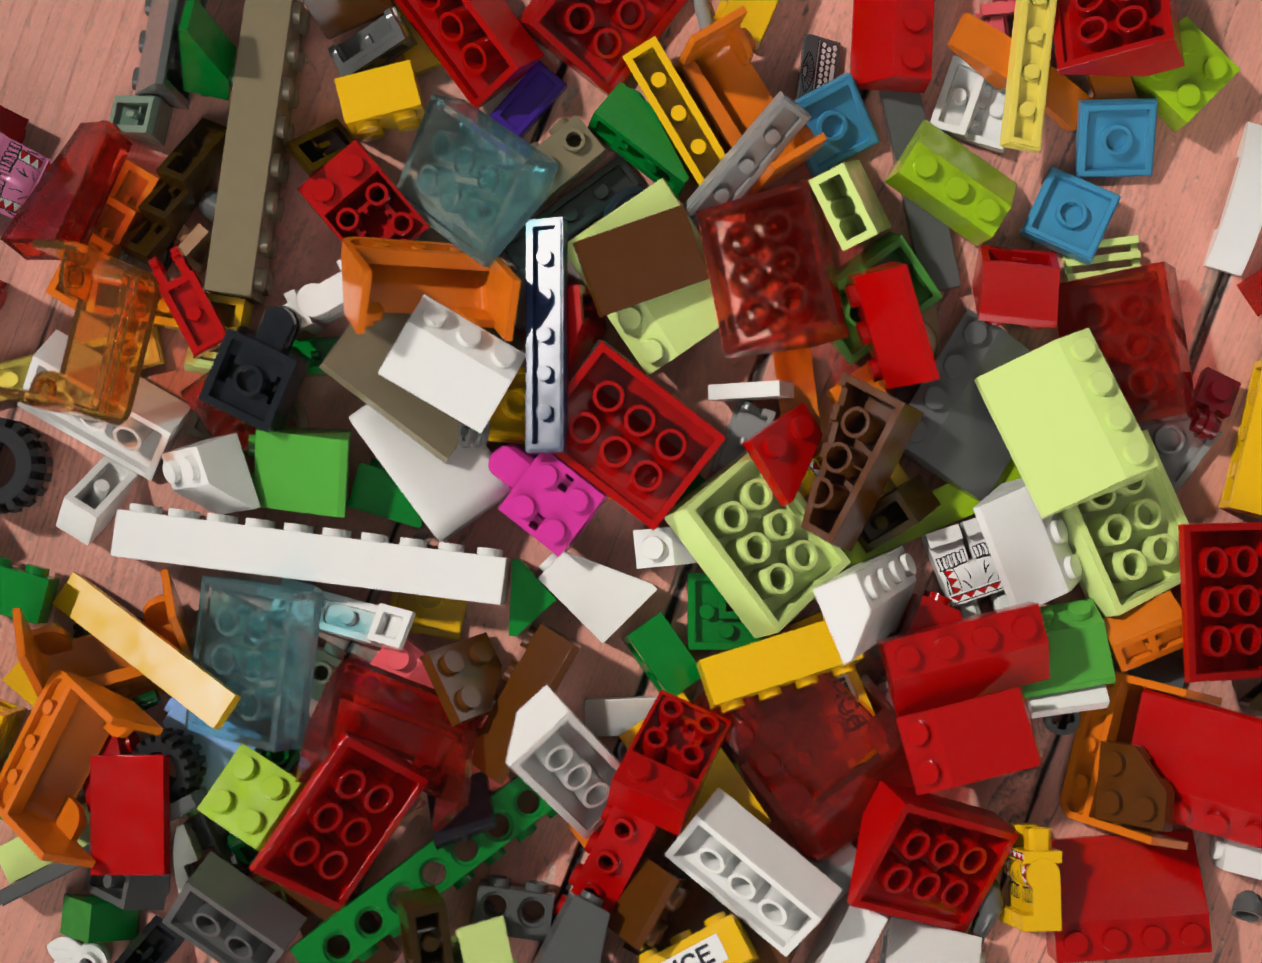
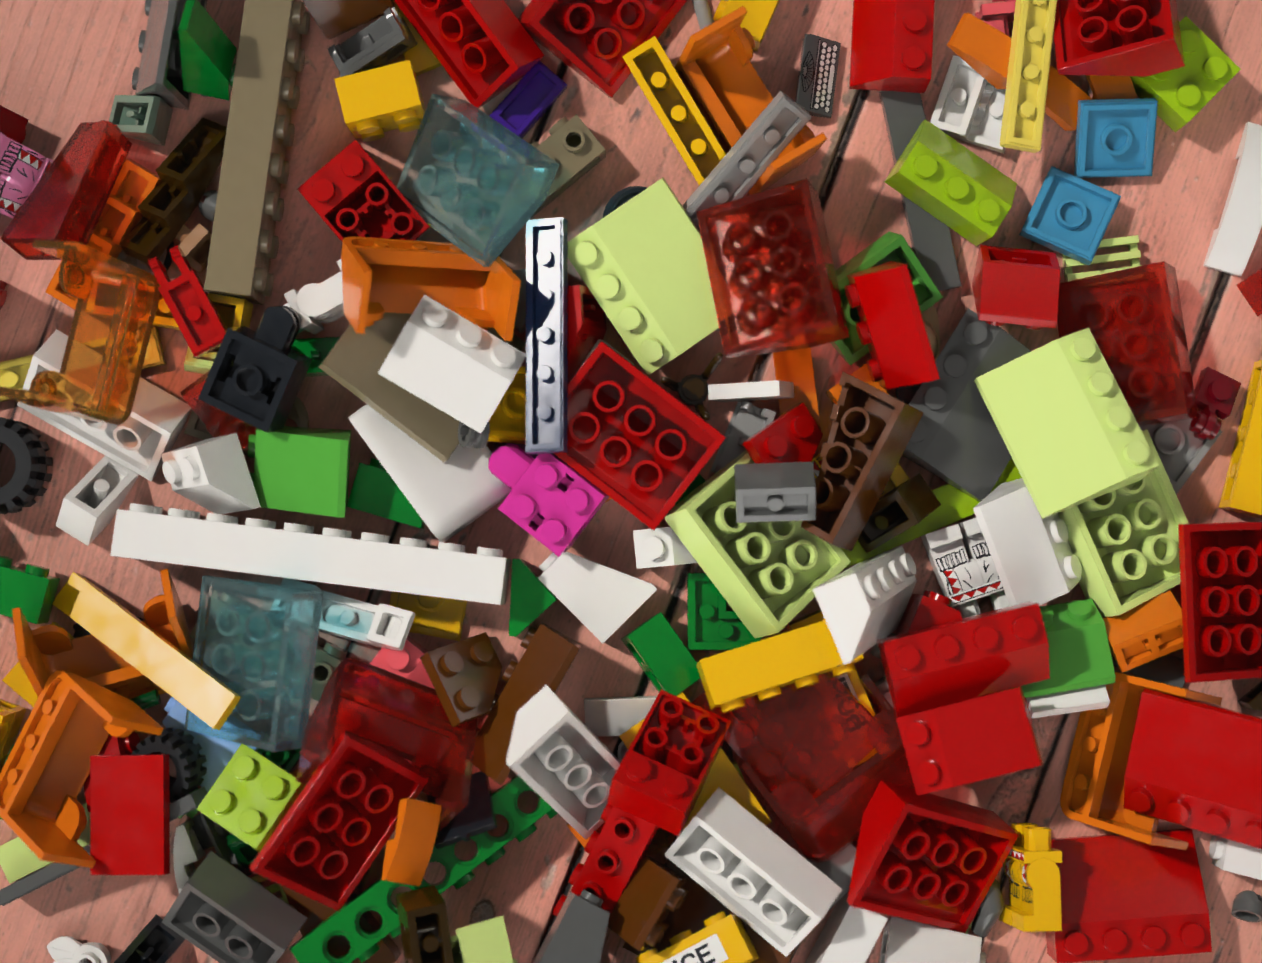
(97, 920): green slope -> none
(130, 891): dark grey slope -> none
(319, 146): dark brown slope -> none
(413, 844): none -> orange slope
(516, 895): dark grey brick -> none
(580, 205): pearl dark grey tile -> none
(635, 133): green slope -> none
(641, 260): reddish brown tile -> none
(694, 388): none -> dark brown plant
(775, 492): none -> dark grey panel
(843, 119): dark azure tile -> none
(850, 204): yellowish green brick -> none
(1068, 726): dark grey bush -> none
(1132, 788): reddish brown plate -> none

